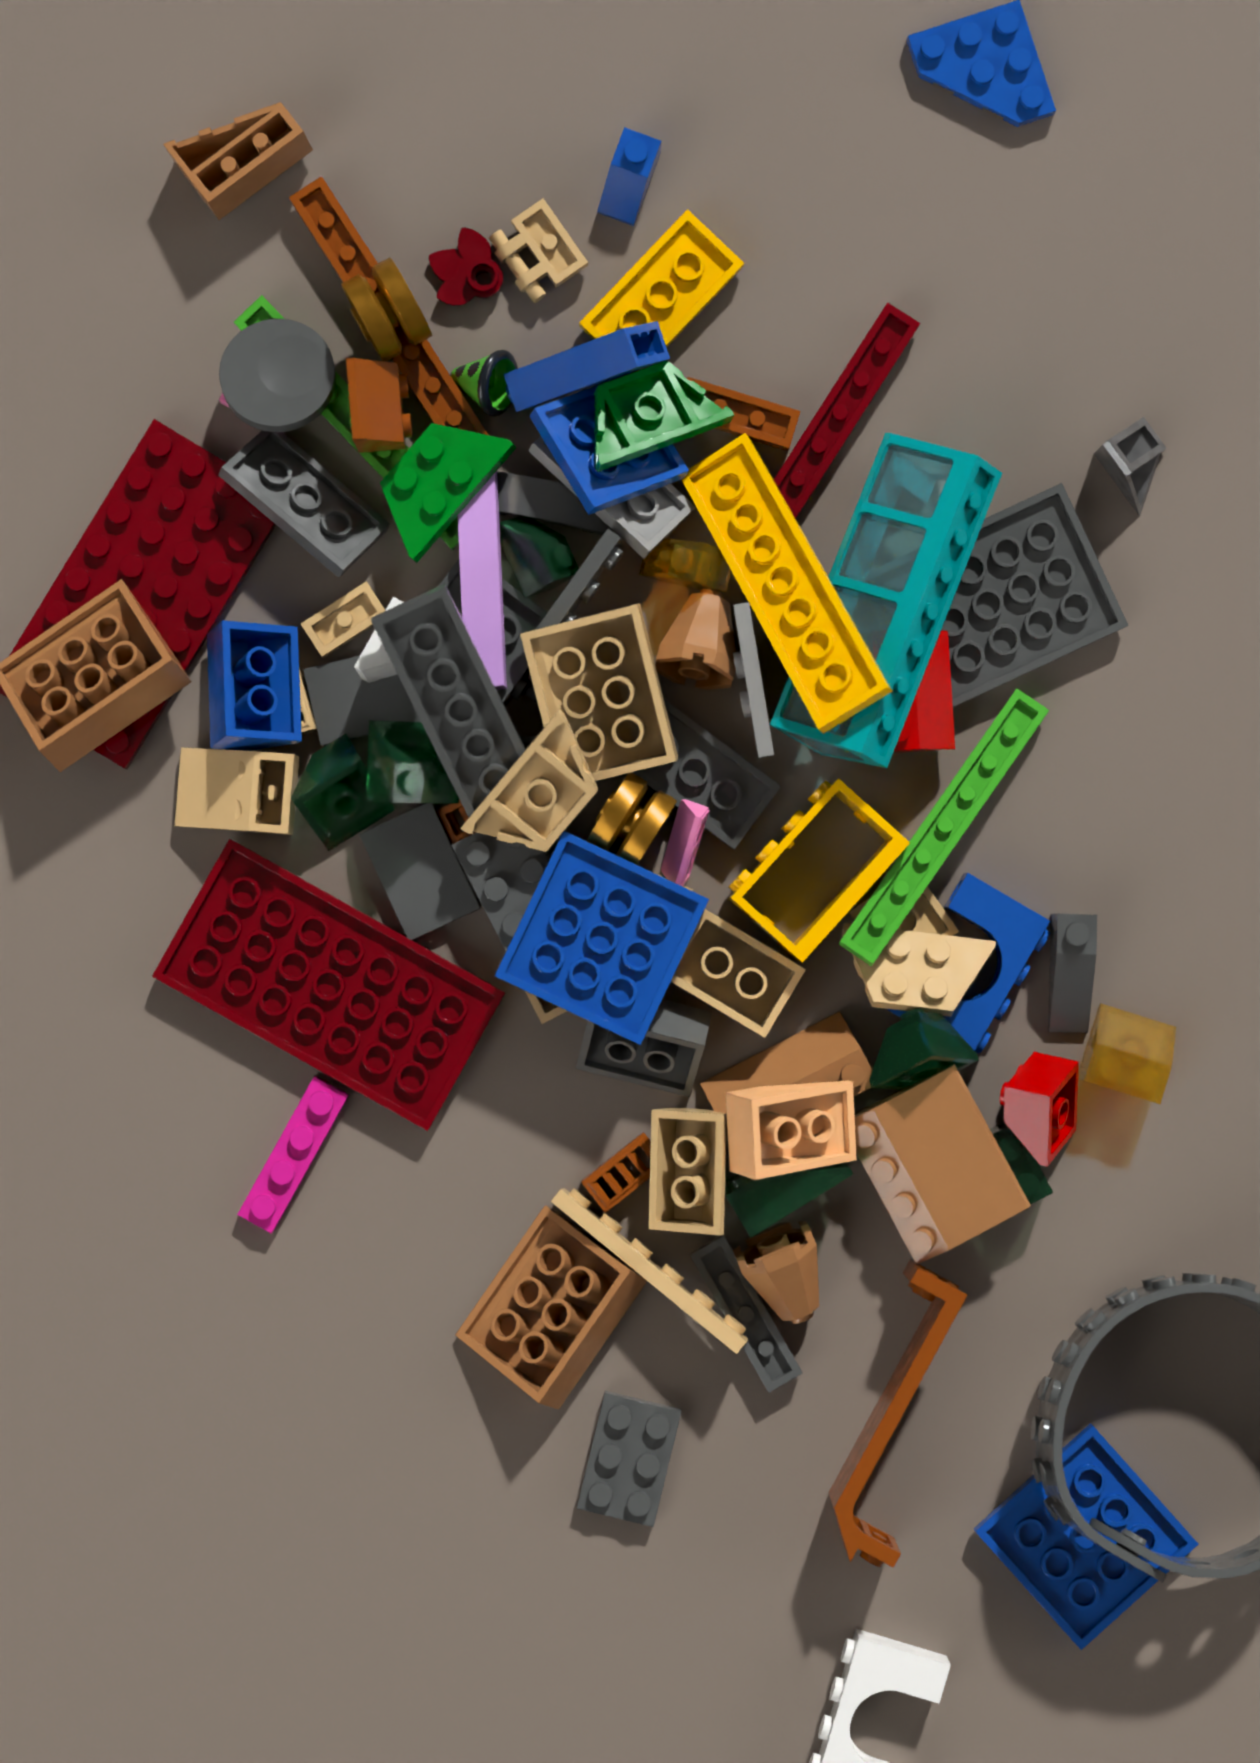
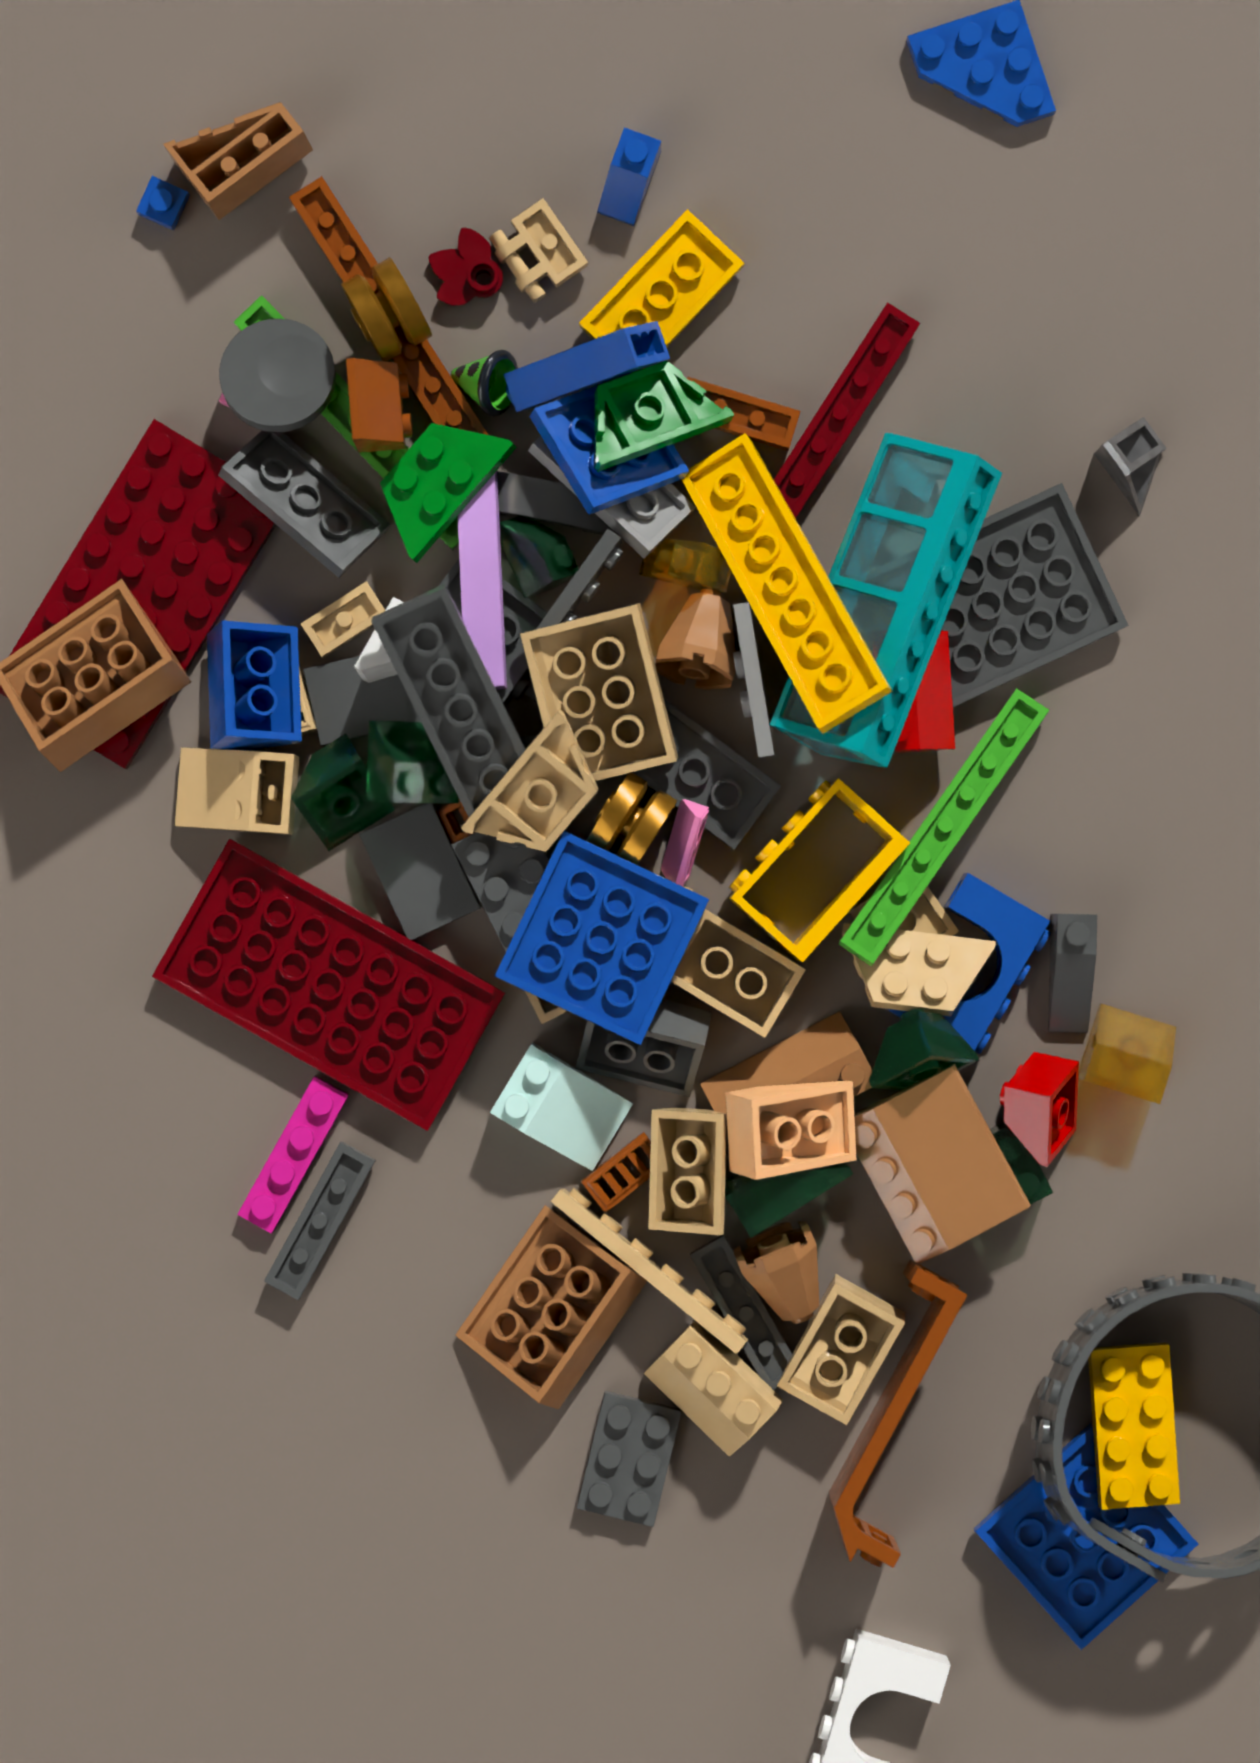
(163, 203): none -> blue plate
(319, 1220): none -> dark grey plate
(561, 1107): none -> light aqua slope
(714, 1388): none -> tan slope
(842, 1349): none -> tan slope
(1134, 1426): none -> yellow plate

